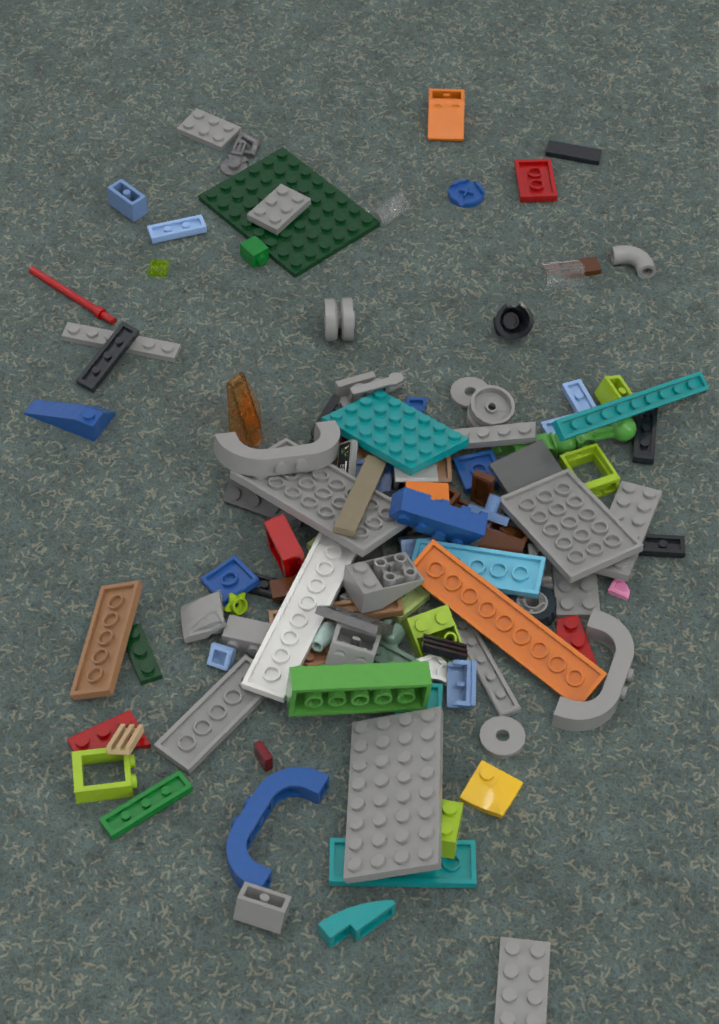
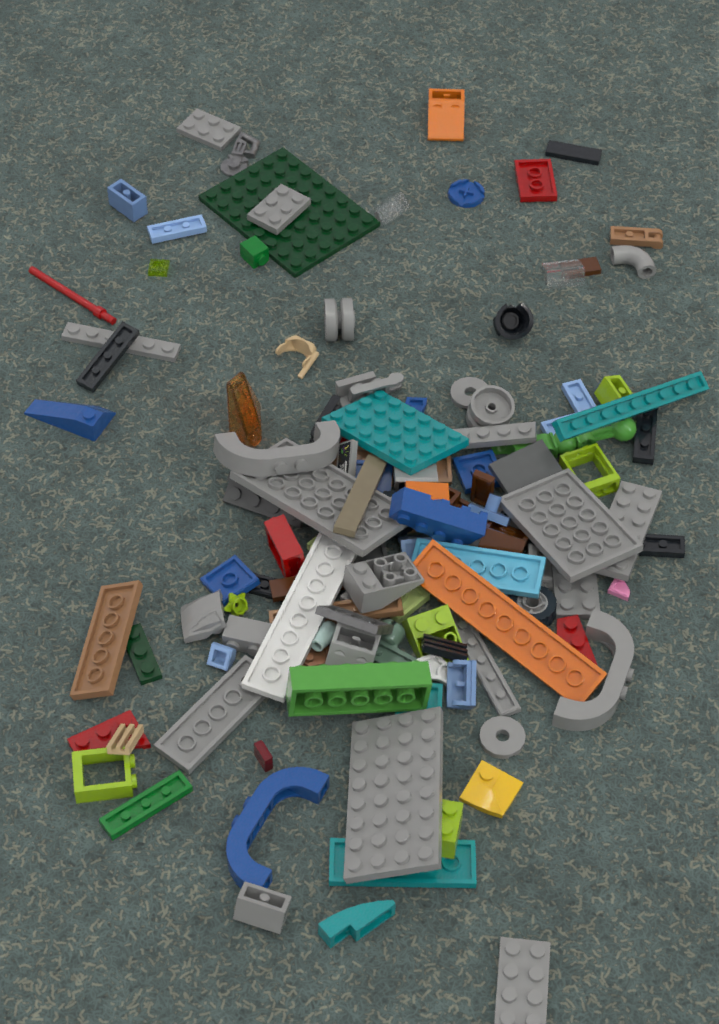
(303, 346): none -> tan helmet
(636, 236): none -> medium nougat plate

